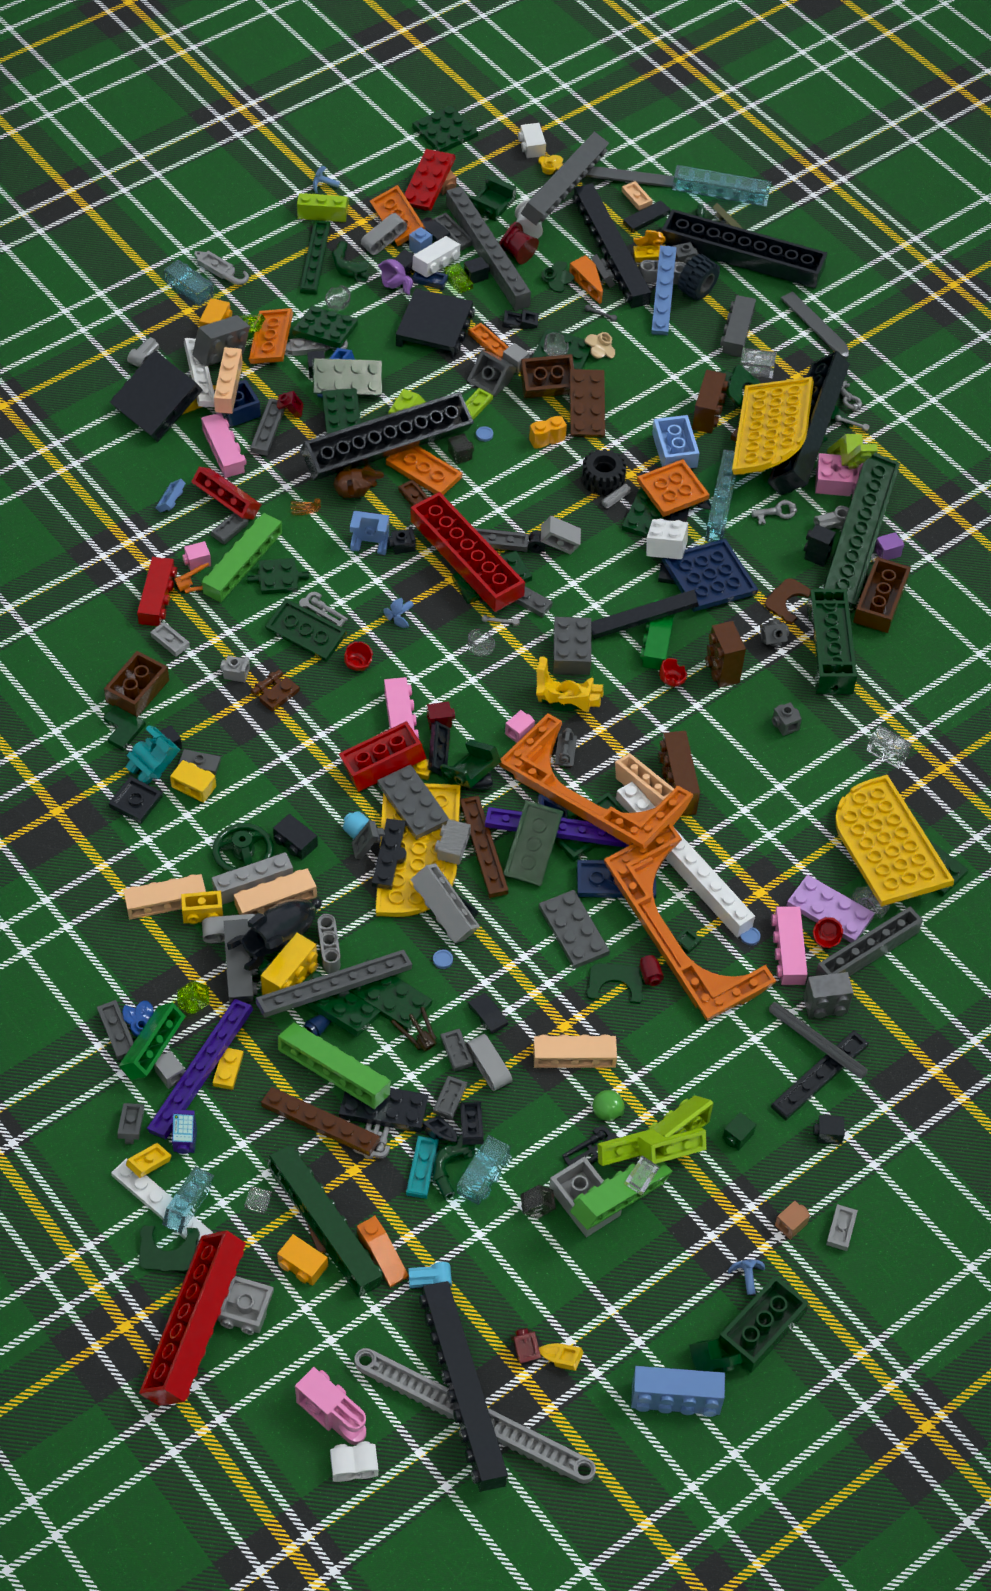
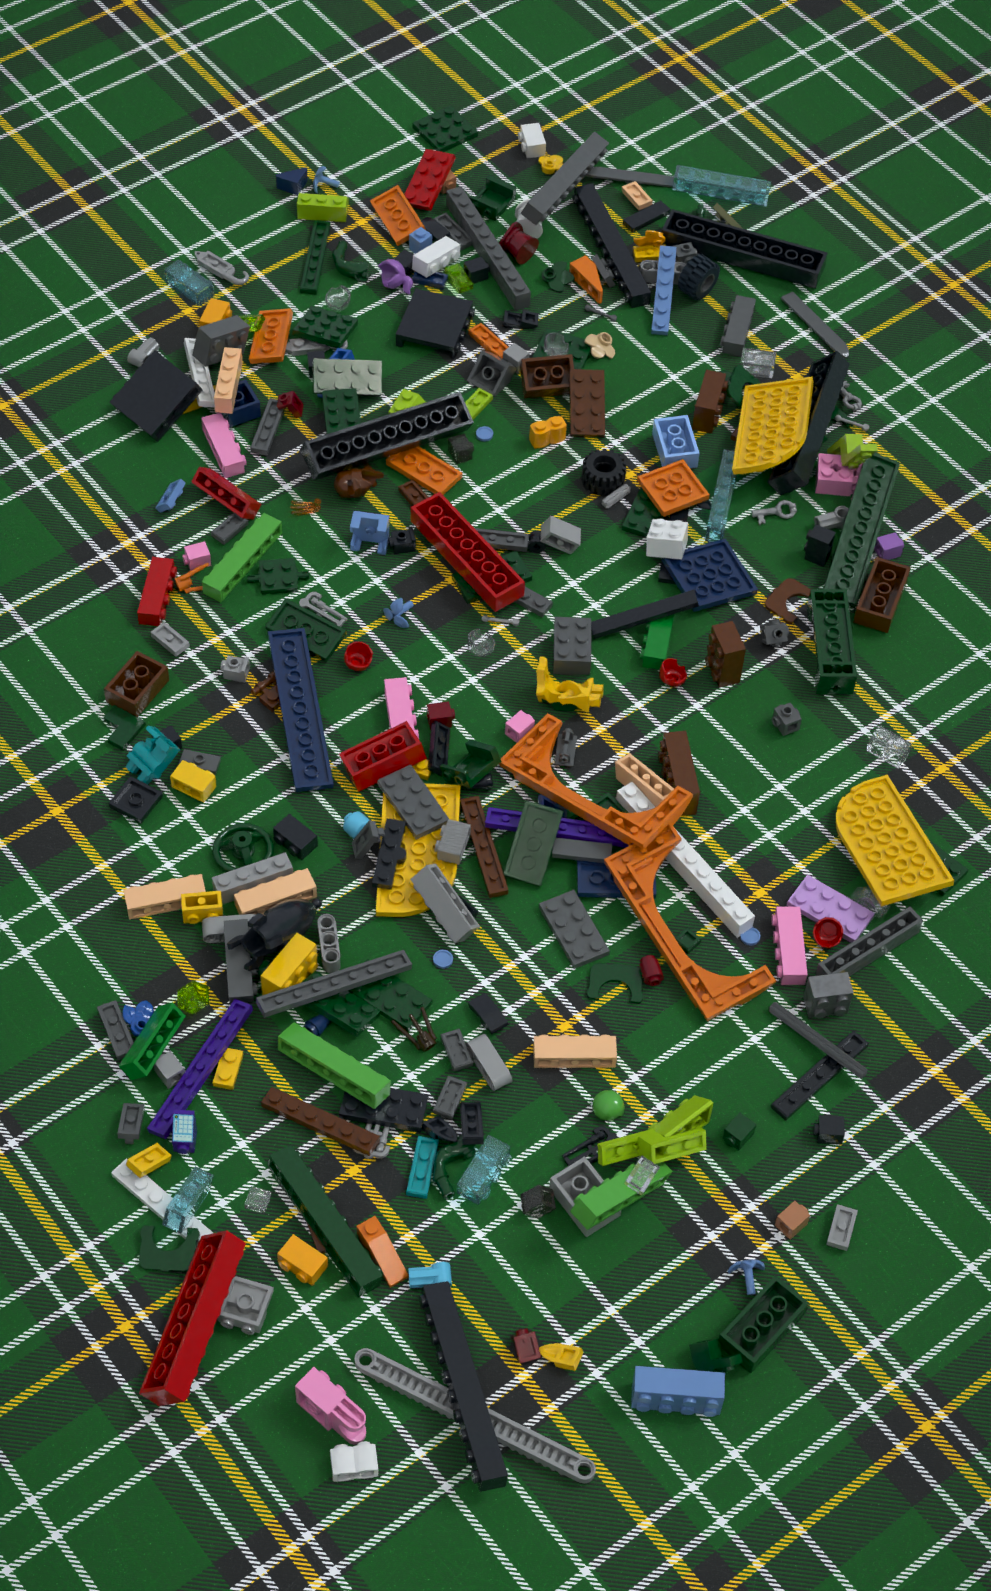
(292, 181): none -> dark blue slope
(300, 710): none -> dark blue plate
(384, 234): light grey beam -> none
(581, 850): none -> dark grey tile

